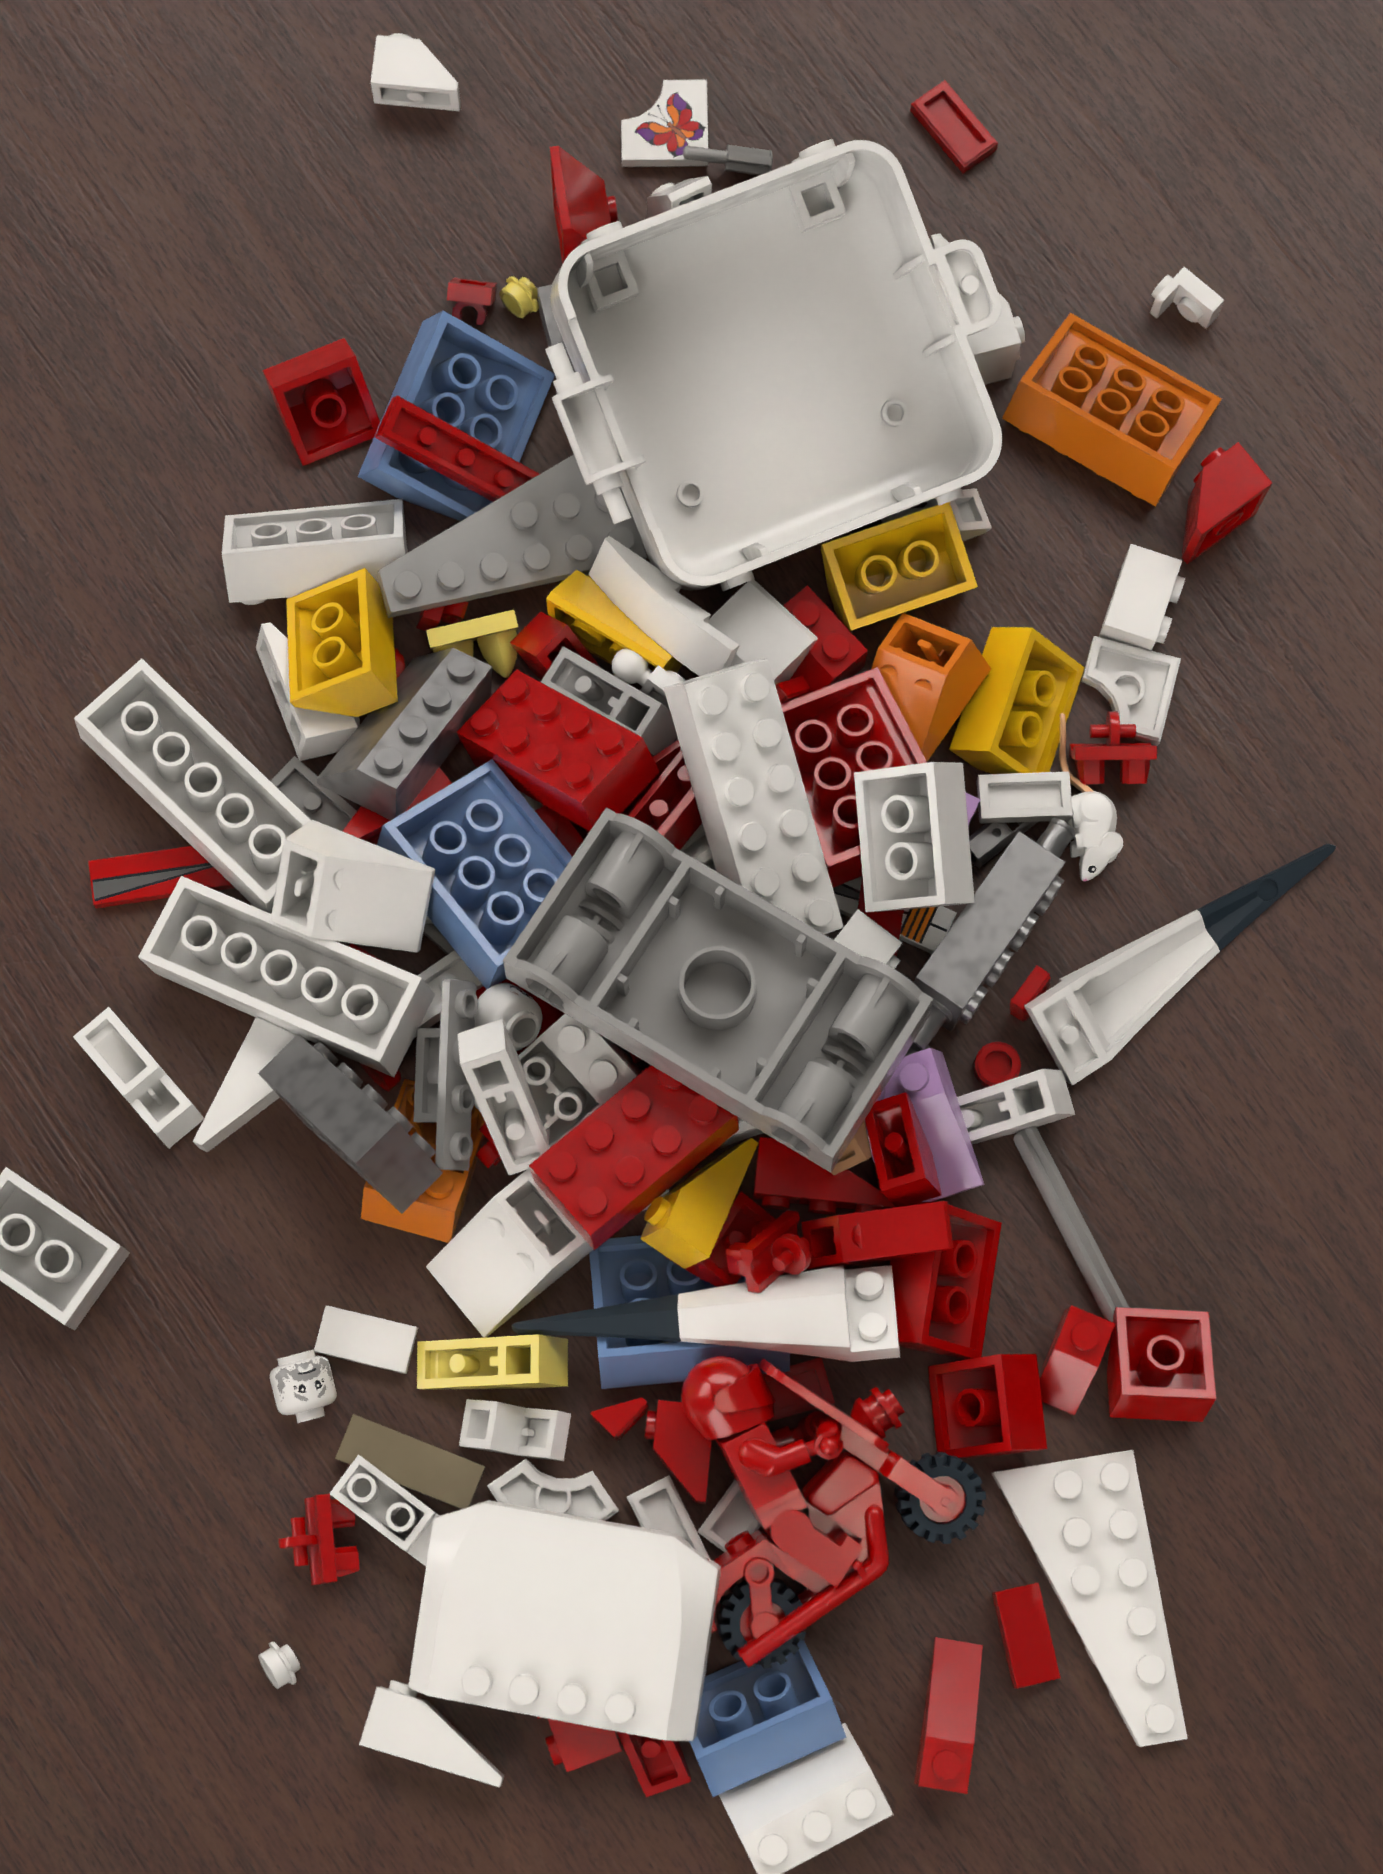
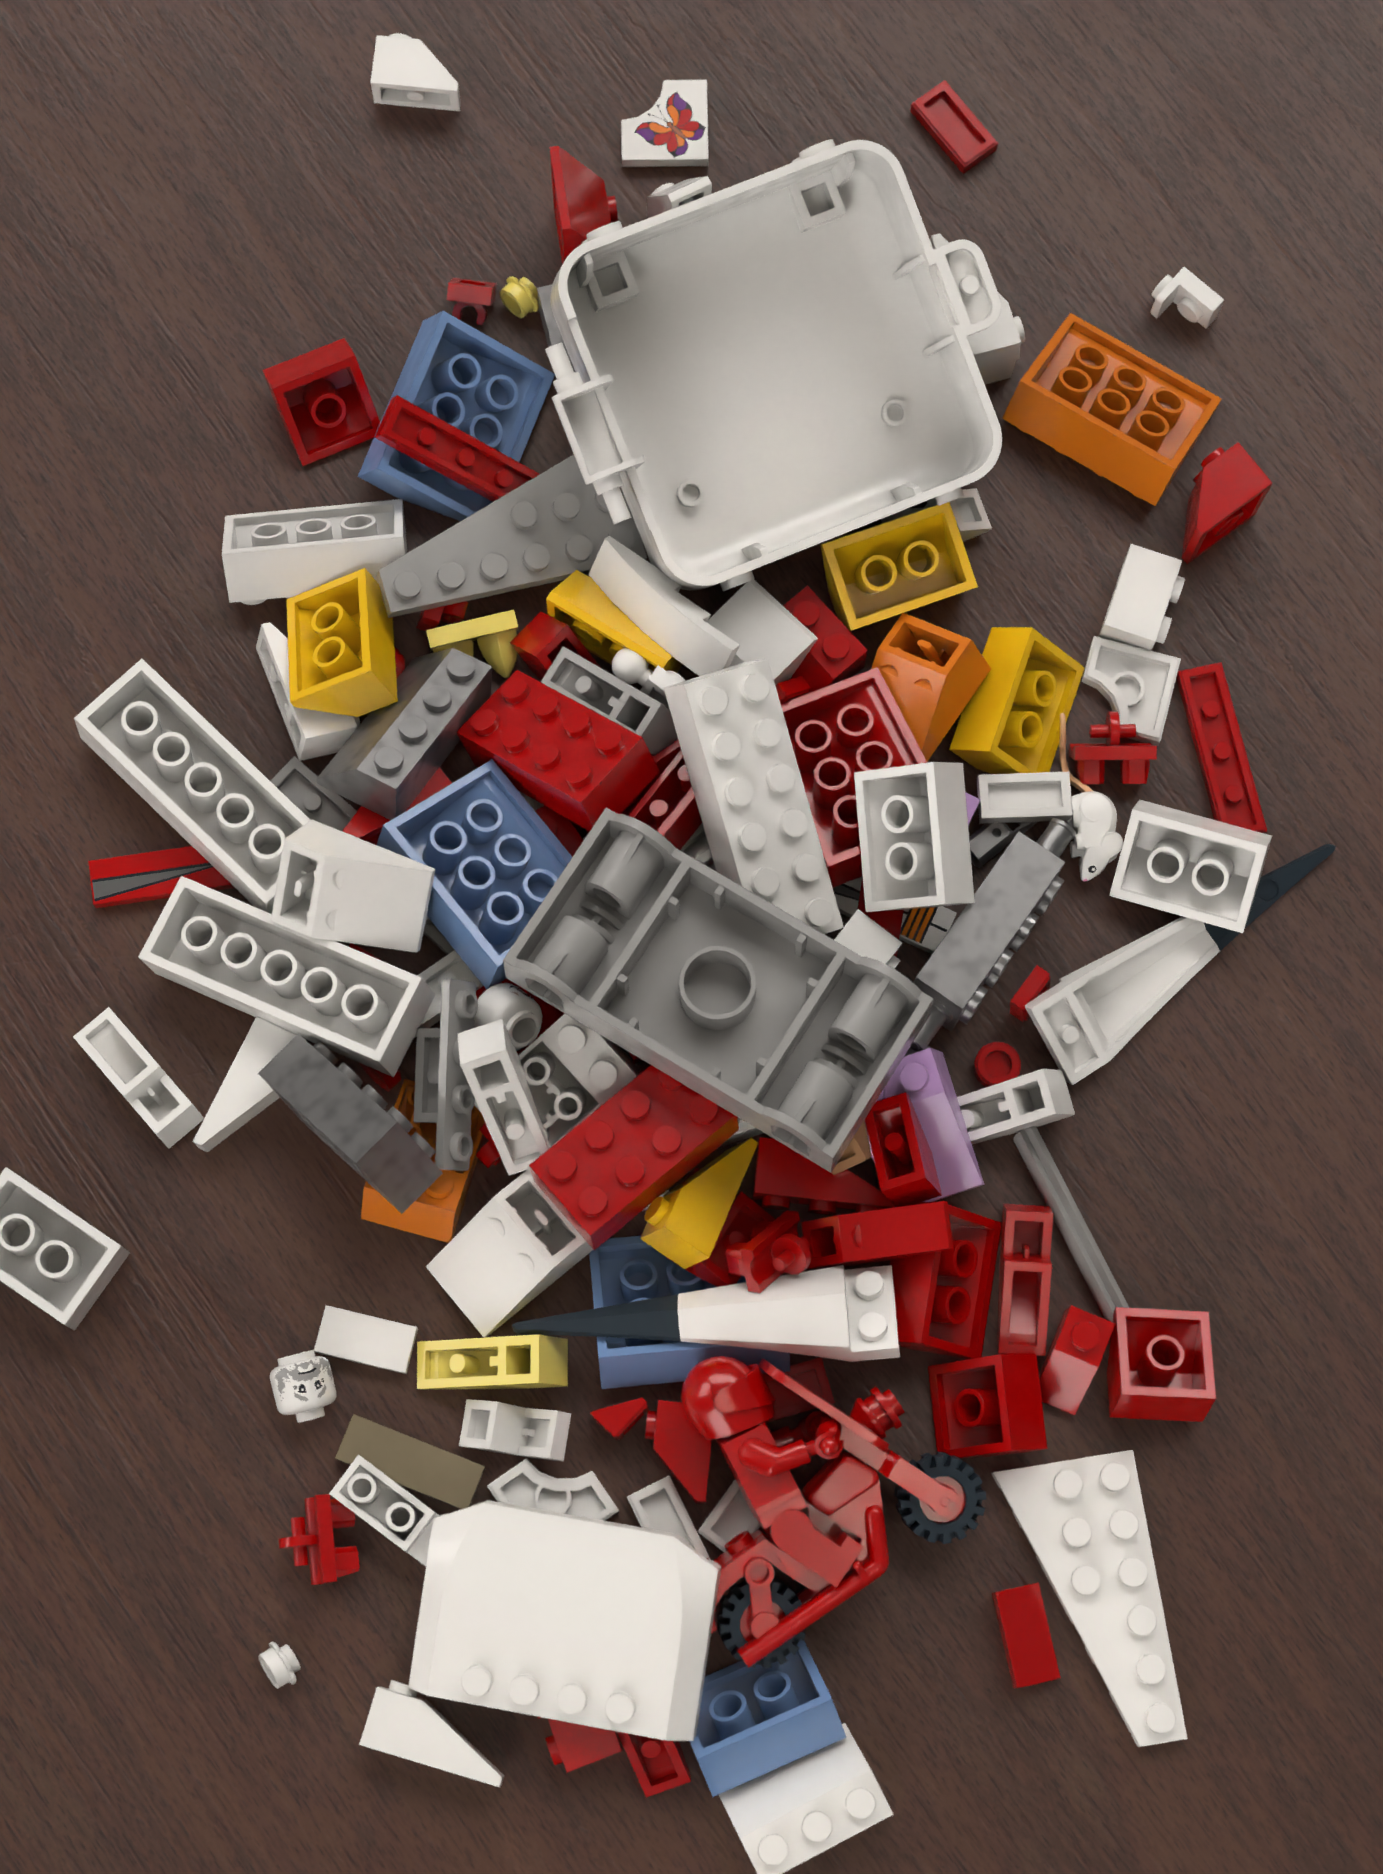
(735, 158): light grey axle -> none
(949, 1716): red slope -> none
(1024, 1279): none -> red slope
(1190, 865): none -> white slope
(1220, 747): none -> red tile

